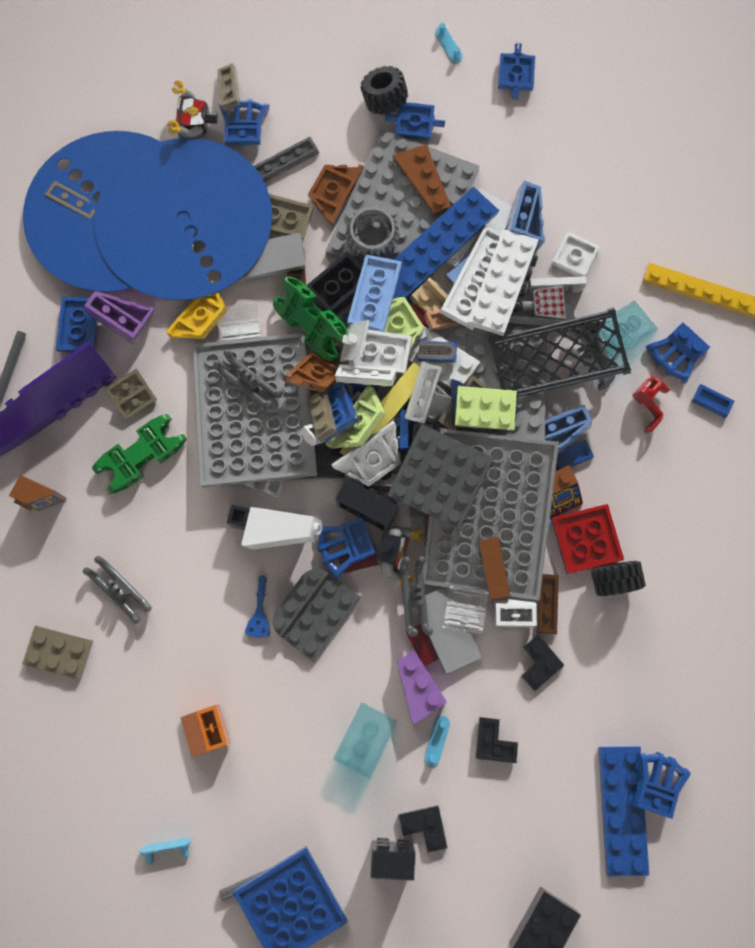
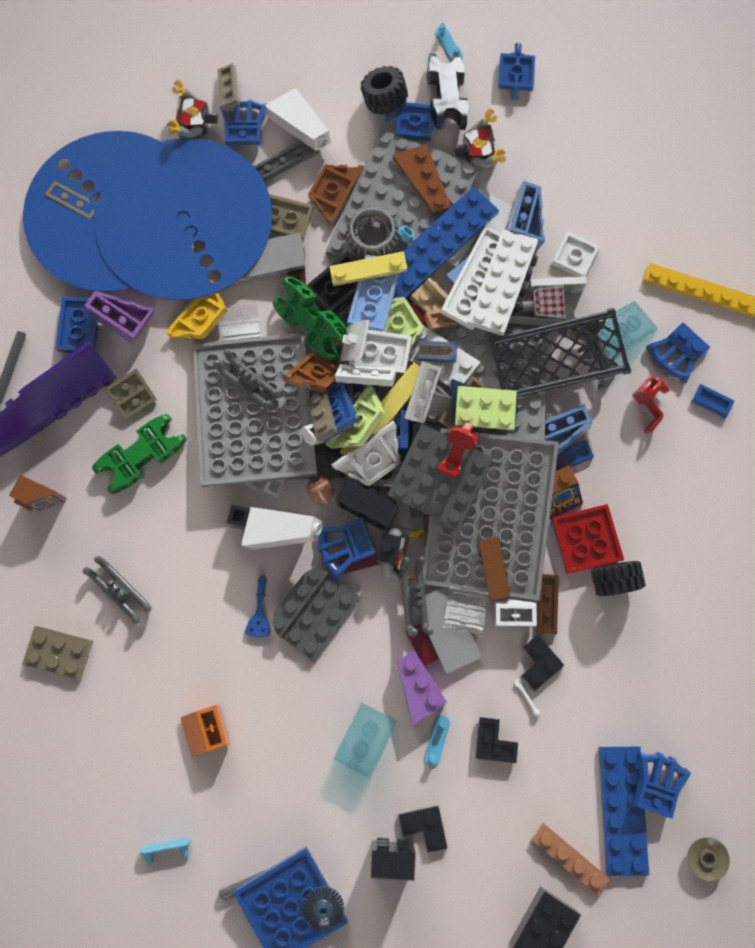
(298, 119): none -> white slope
(320, 490): none -> nougat head
(320, 898): none -> dish
(368, 268): none -> light yellow plate
(405, 234): none -> medium azure plate
(447, 102): none -> piece
(462, 438): none -> red piece
(480, 144): none -> torso
(518, 683): none -> white hinge
(570, 859): none -> nougat plate
(718, 860): none -> dark tan dish

